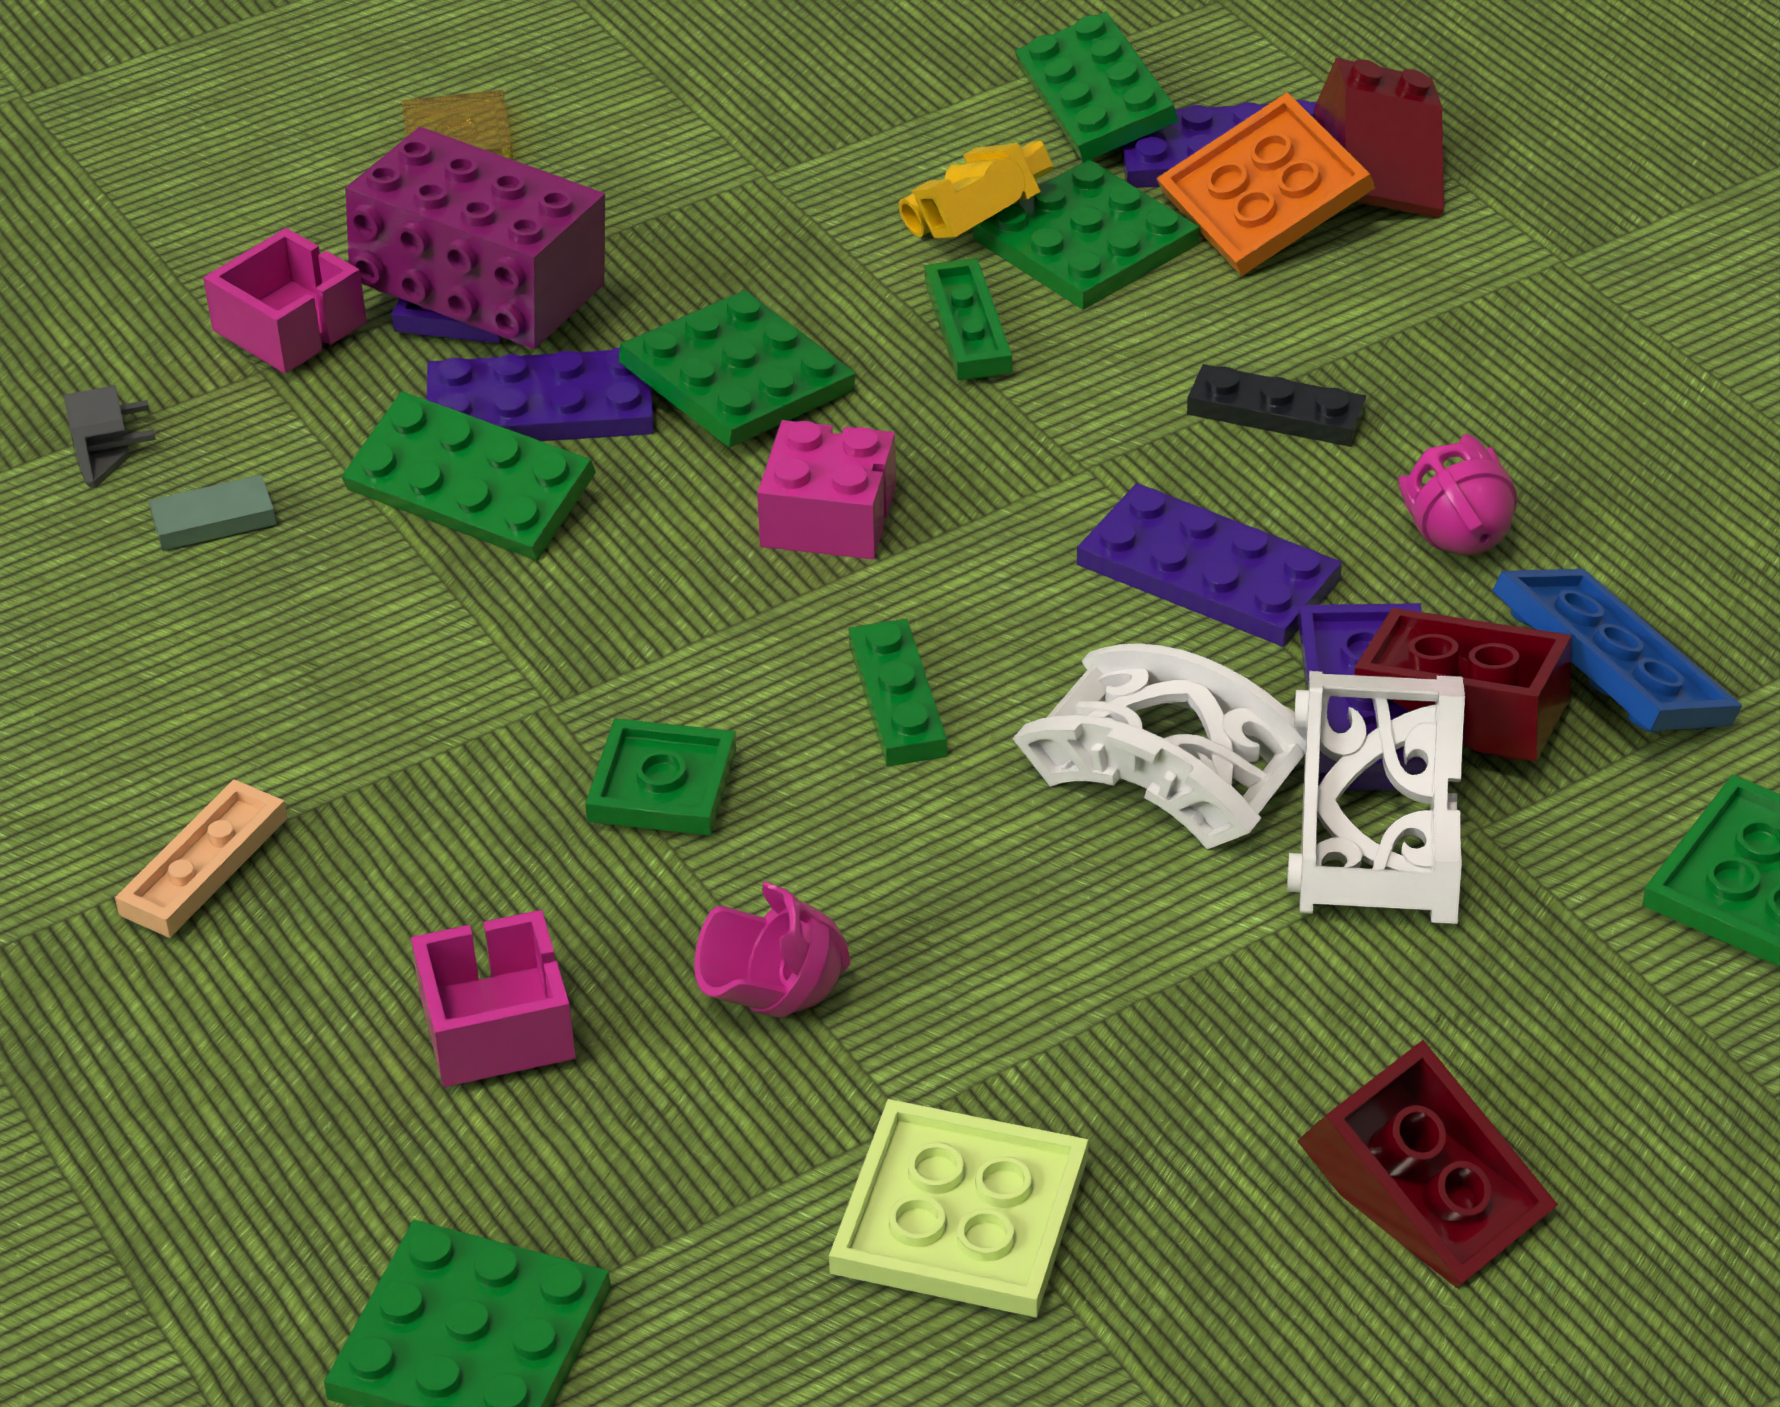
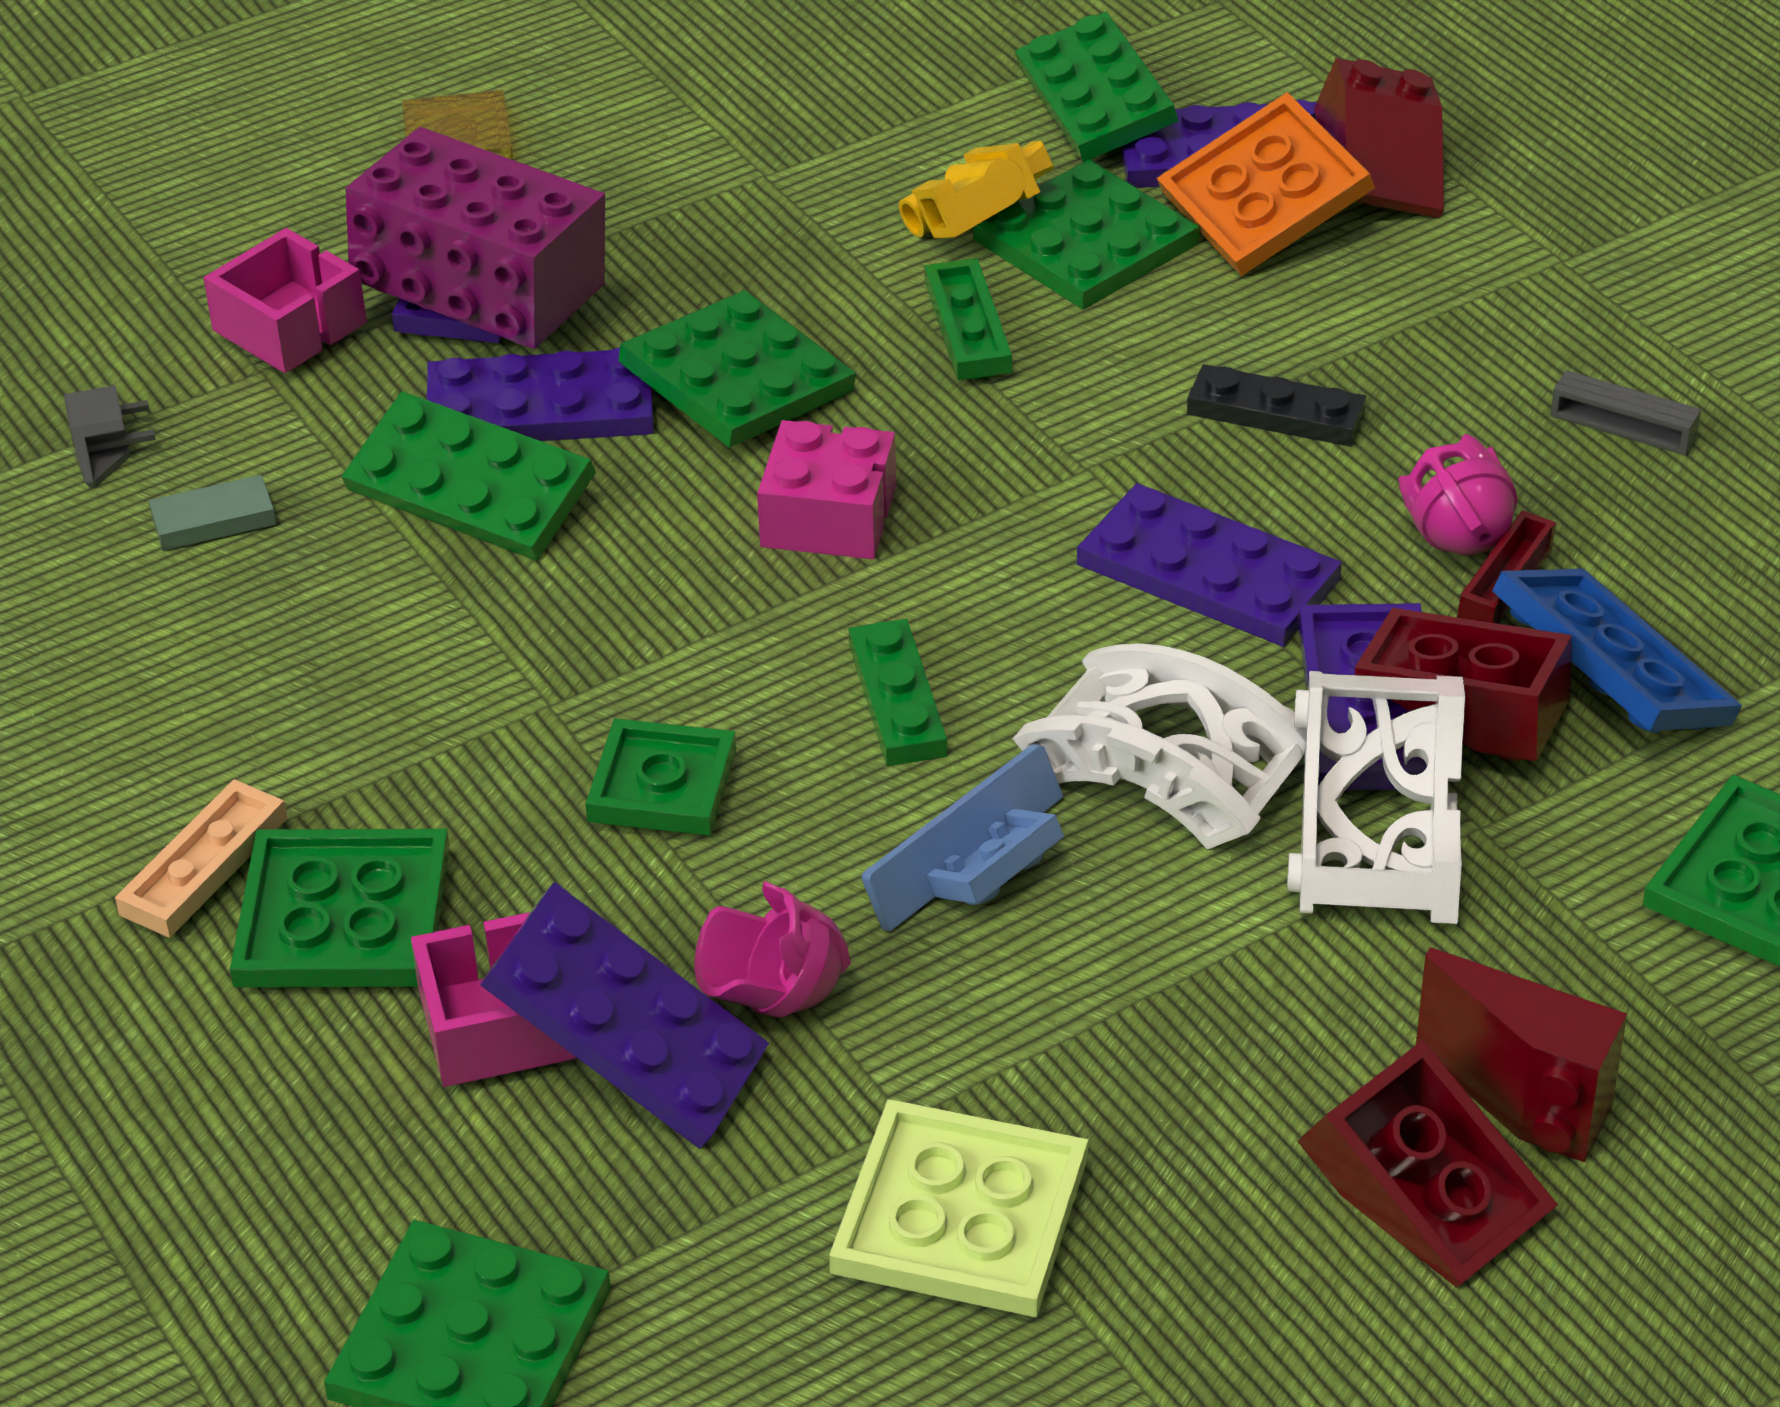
(338, 906): none -> green plate
(625, 1014): none -> dark purple plate
(971, 843): none -> medium blue bracket
(1520, 548): none -> dark red piece
(1523, 1050): none -> dark red slope
(1625, 412): none -> dark grey piece

